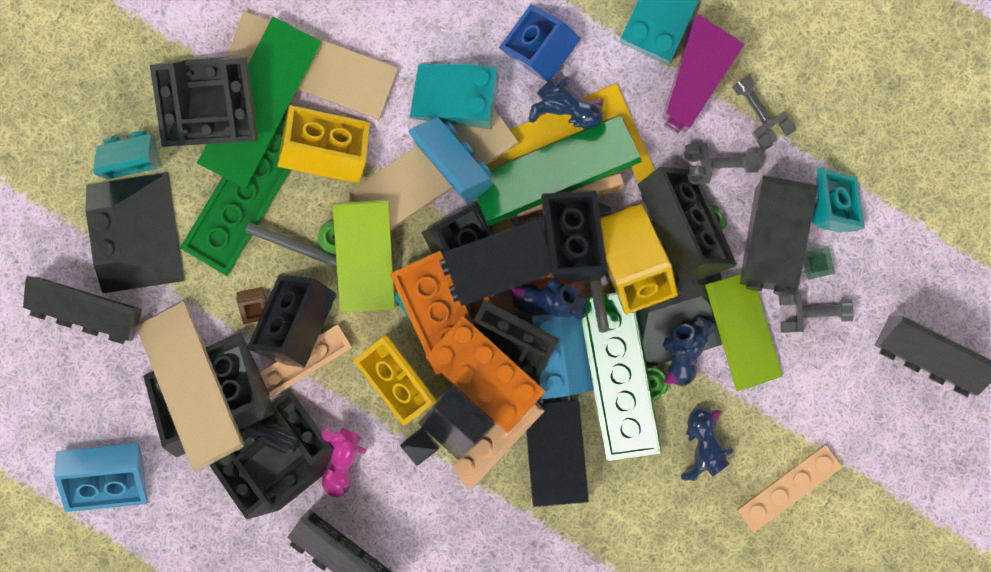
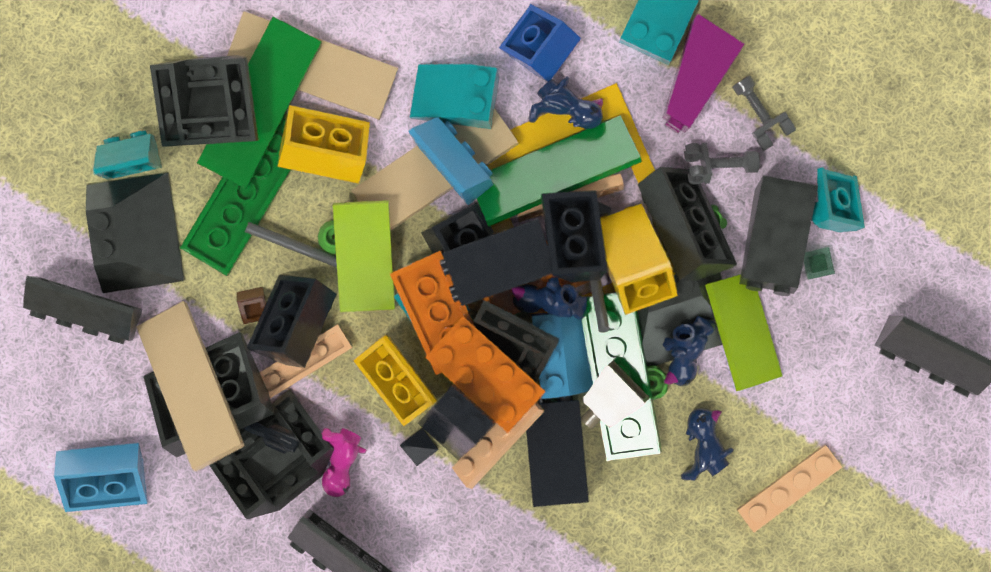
(612, 397): none -> torso
(843, 311): dark grey bar -> none

